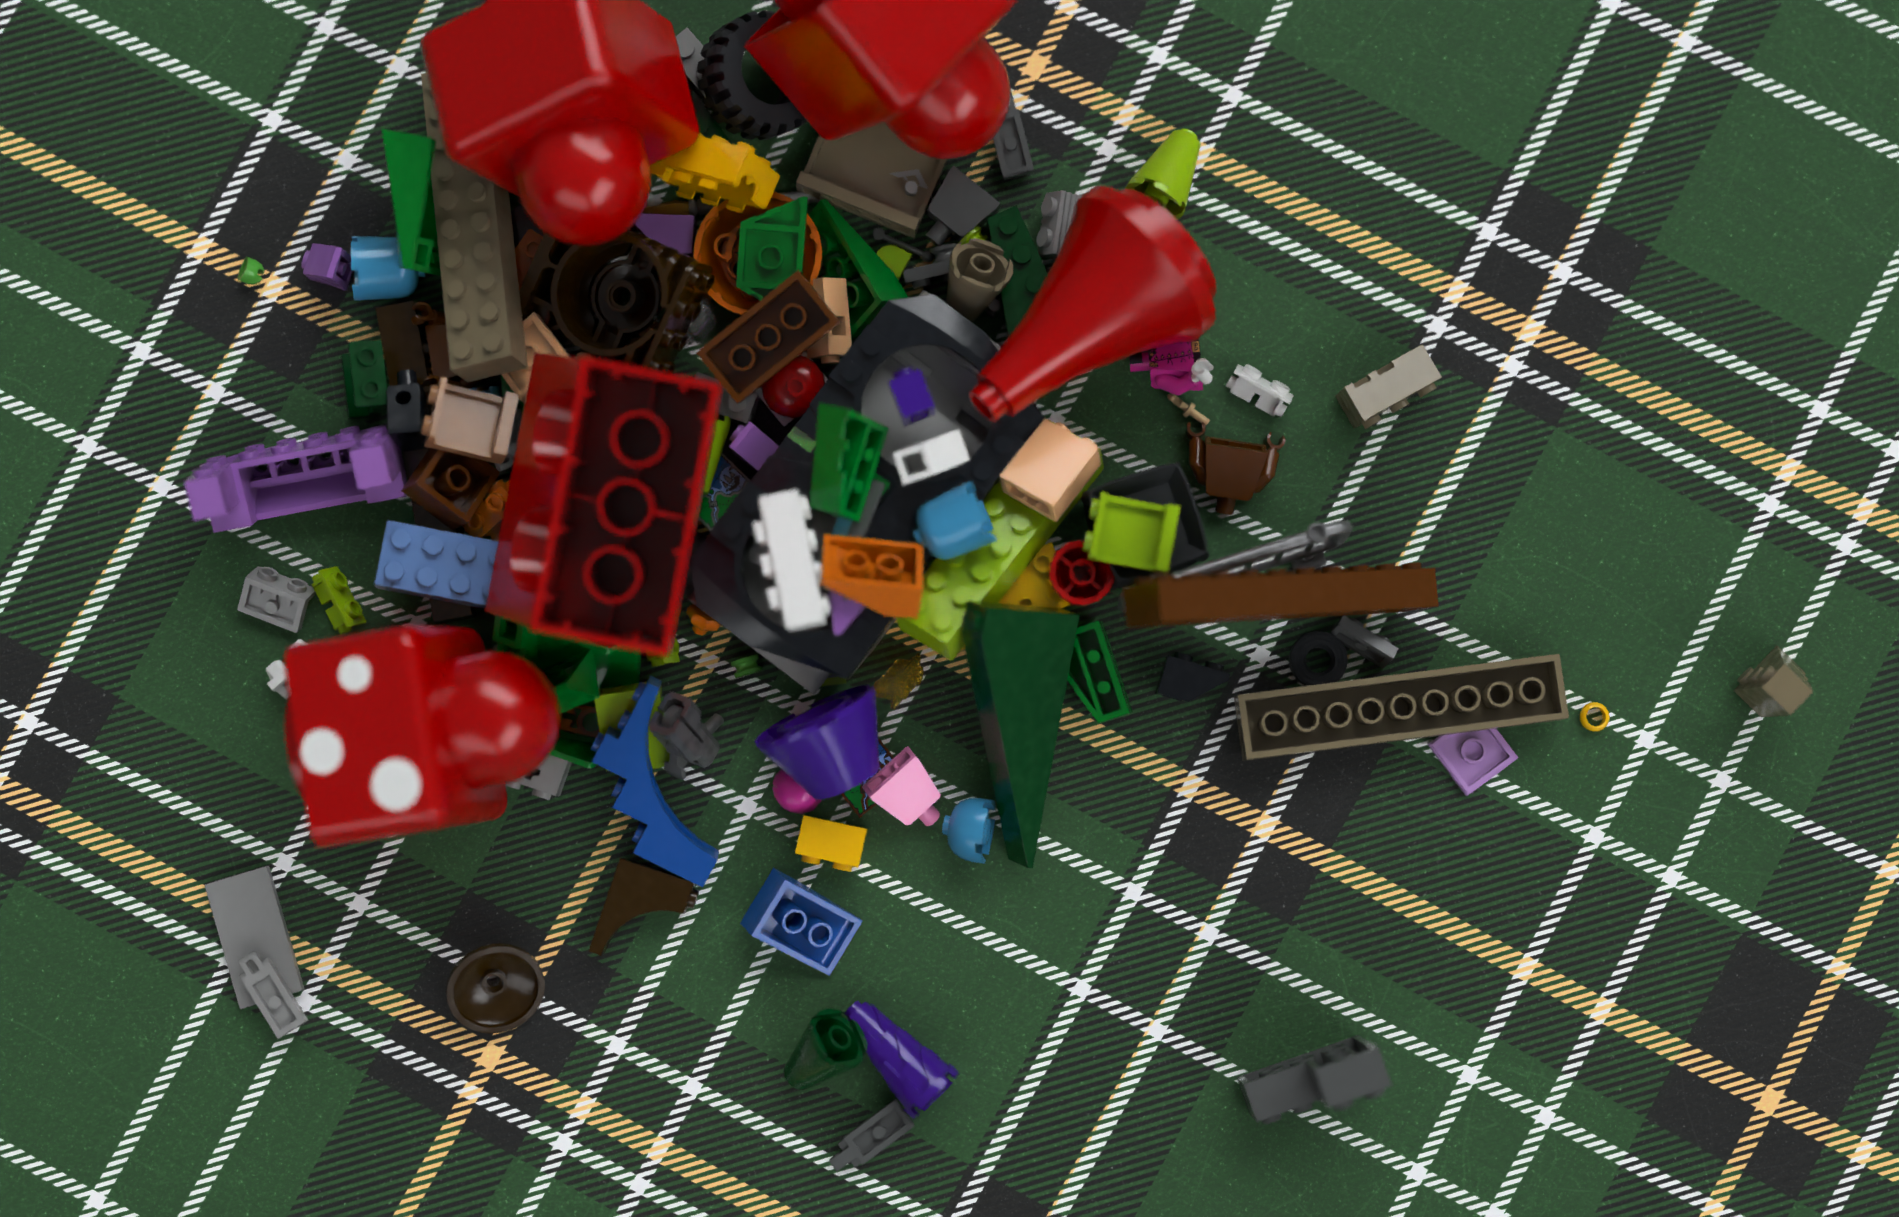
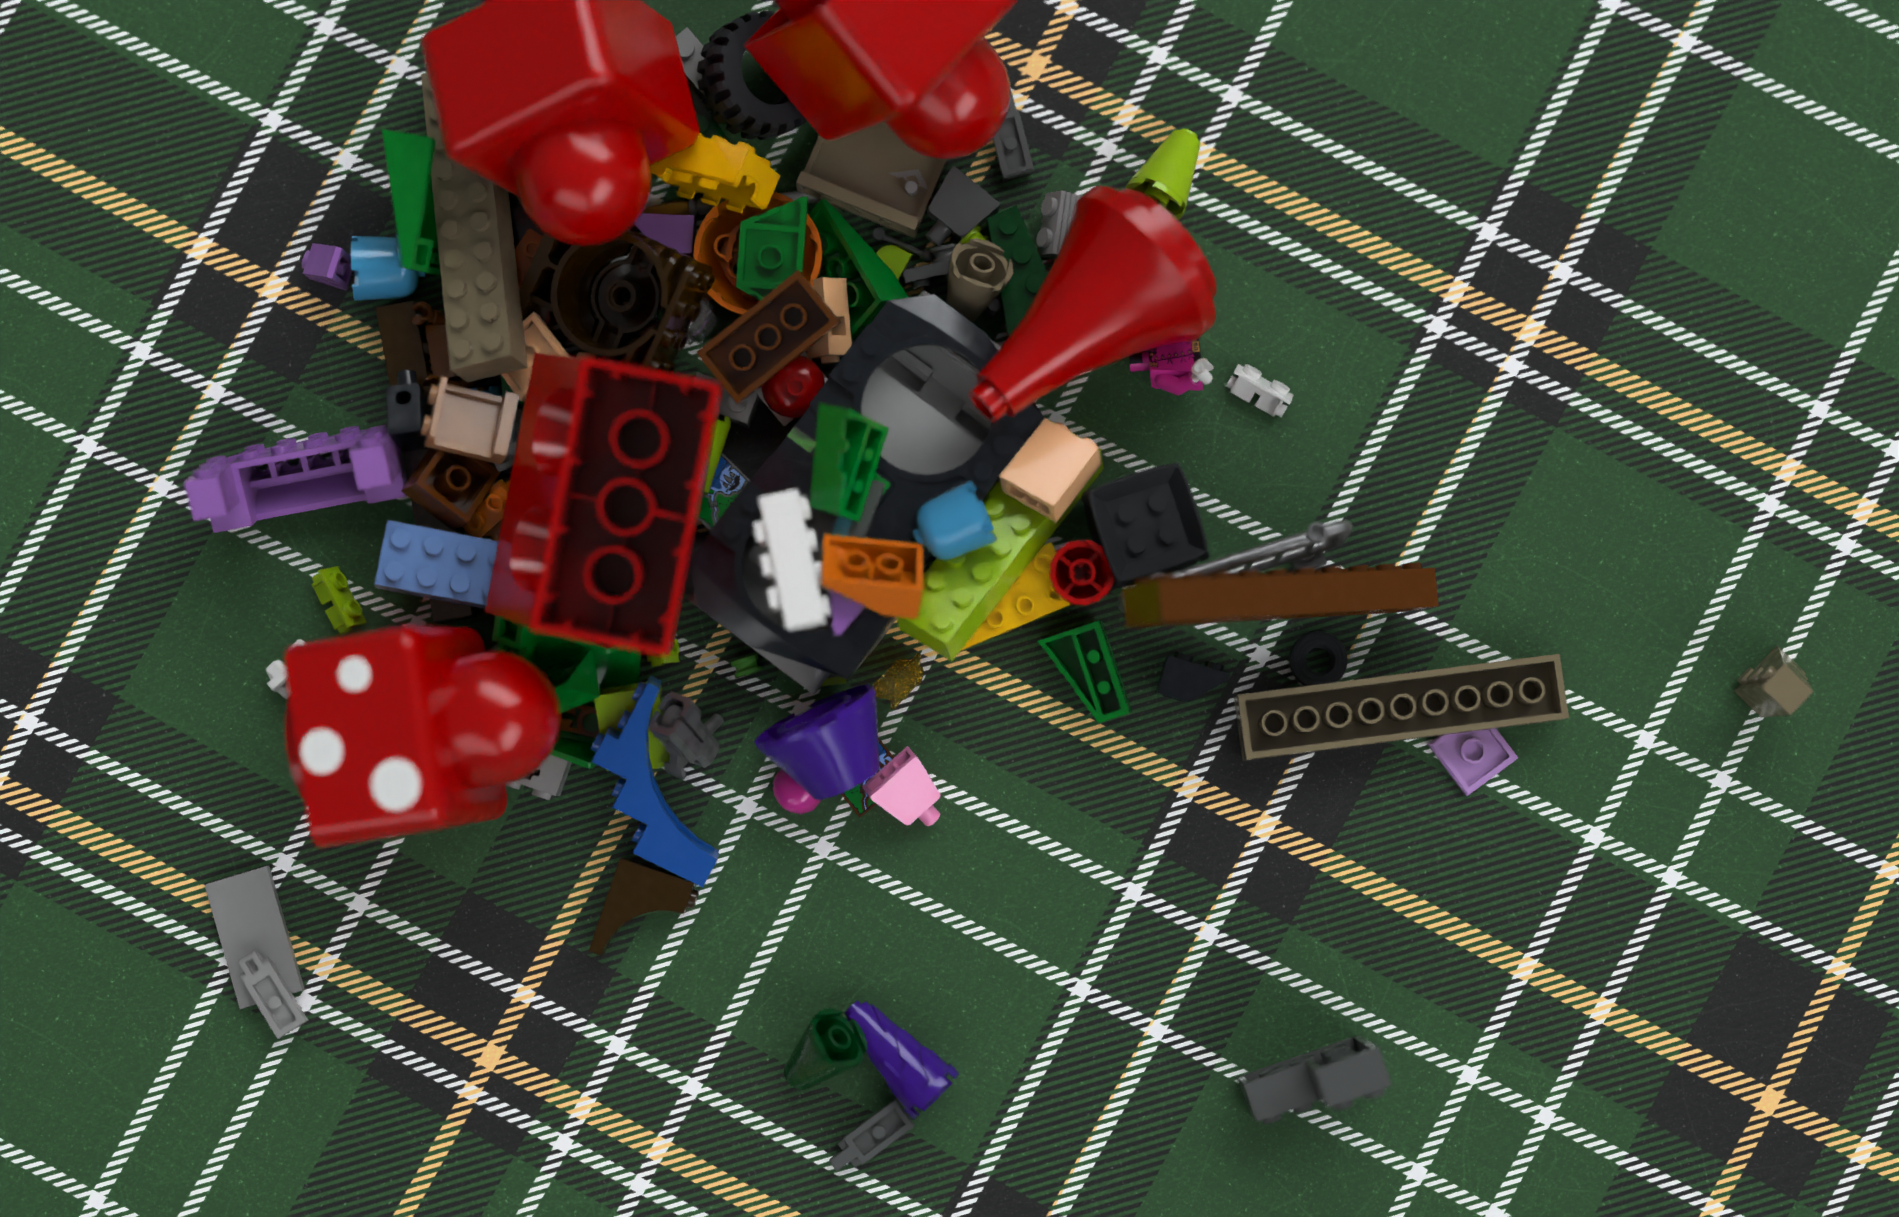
(249, 271): bright green hinge -> none
(275, 598): light grey bracket -> none
(364, 379): dark green panel -> none
(496, 1003): dark brown dish -> none
(701, 621): orange piece -> none
(752, 445): medium lavender slope -> none
(800, 922): blue slope -> none
(830, 842): yellow brick -> none
(911, 396): dark purple brick -> none
(931, 456): white slope -> none
(970, 829): dark azure cylinder -> none
(1019, 685): dark green slope -> none
(1132, 533): lime panel -> none
(1188, 409): tan hand -> none
(1231, 467): reddish brown torso -> none
(1364, 642): dark grey plate -> none
(1389, 387): wedge -> none
(1583, 718): yellow piece -> none

